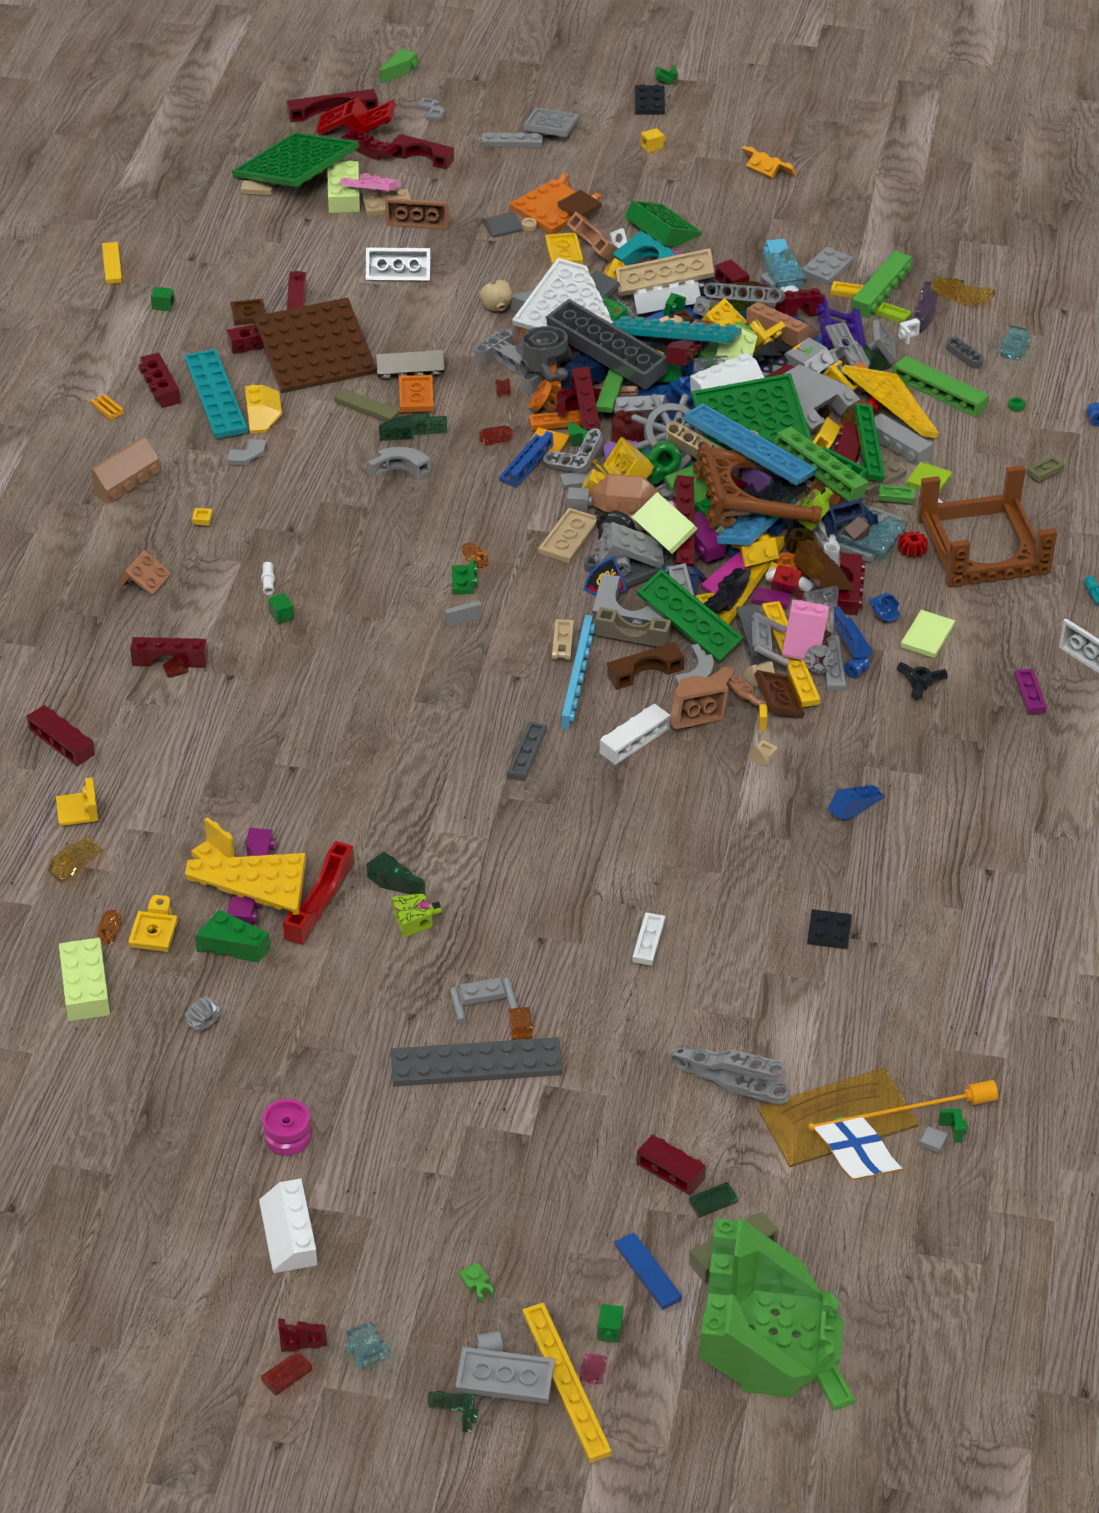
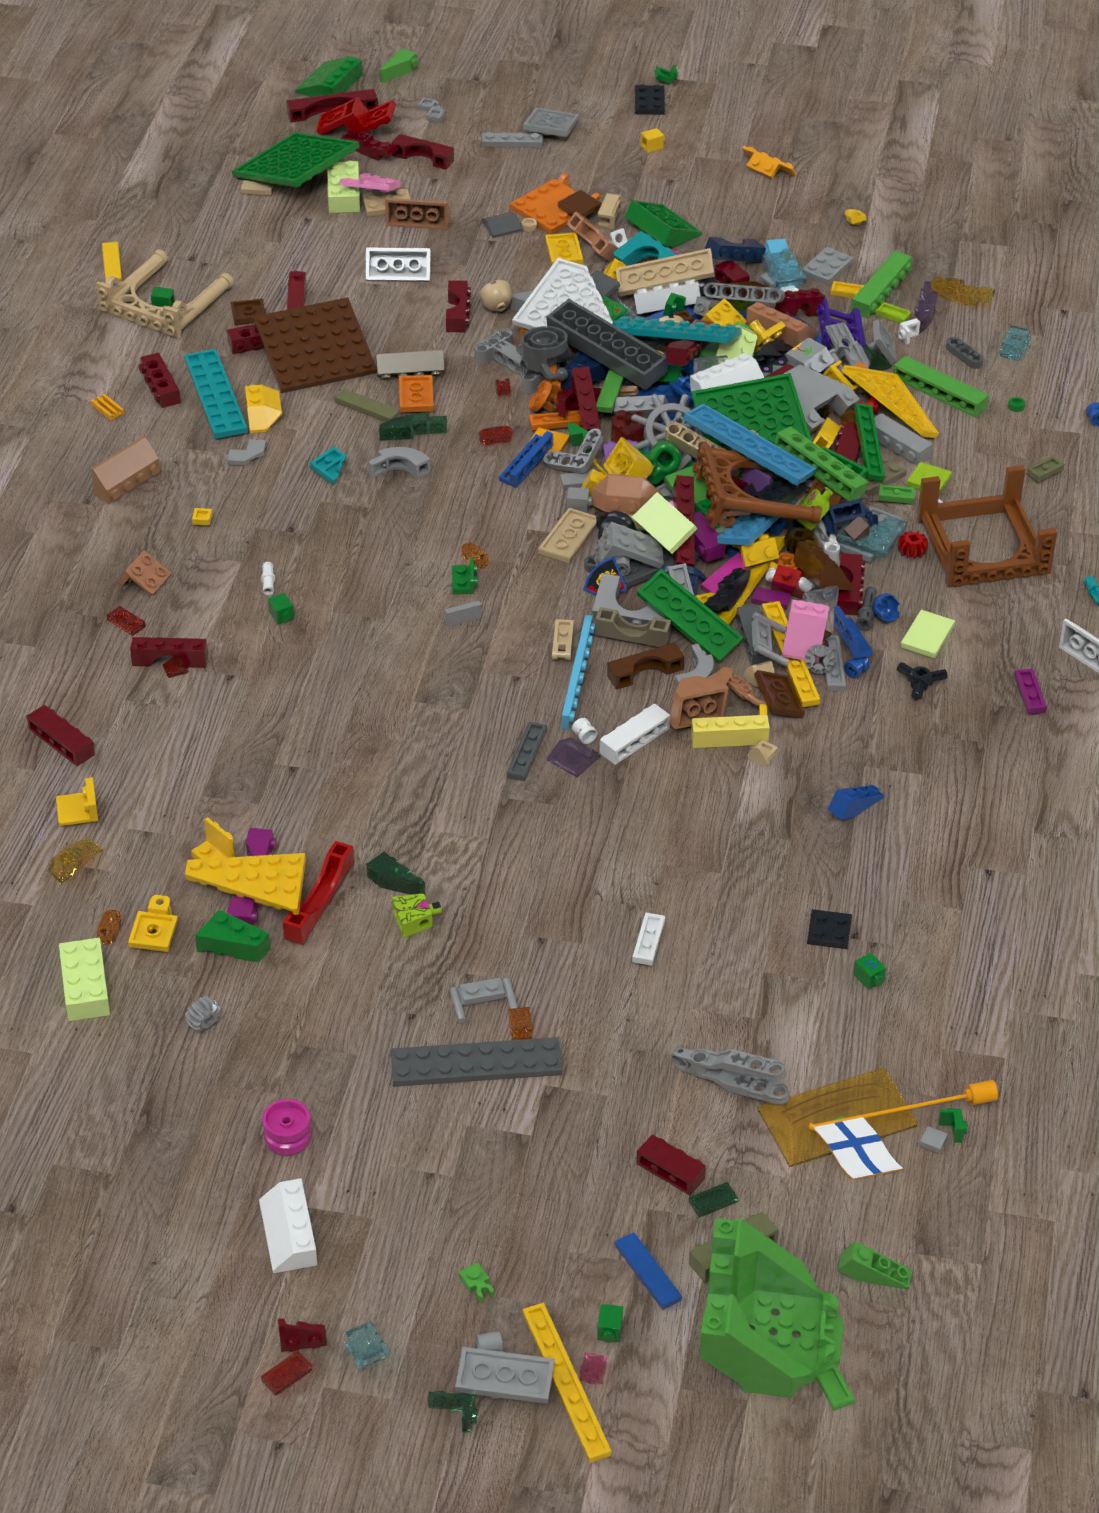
(112, 299): none -> tan arch
(126, 620): none -> clear red plate
(329, 464): none -> teal wing
(332, 77): none -> green slope
(458, 316): none -> dark red arch
(573, 756): none -> clear purple slope
(584, 730): none -> white wheel
(609, 211): none -> tan window
(729, 731): none -> light yellow brick
(748, 251): none -> dark blue arch
(854, 216): none -> yellow plate
(866, 613): none -> dark grey pin
(869, 971): none -> green brick
(872, 1267): none -> bright green slope

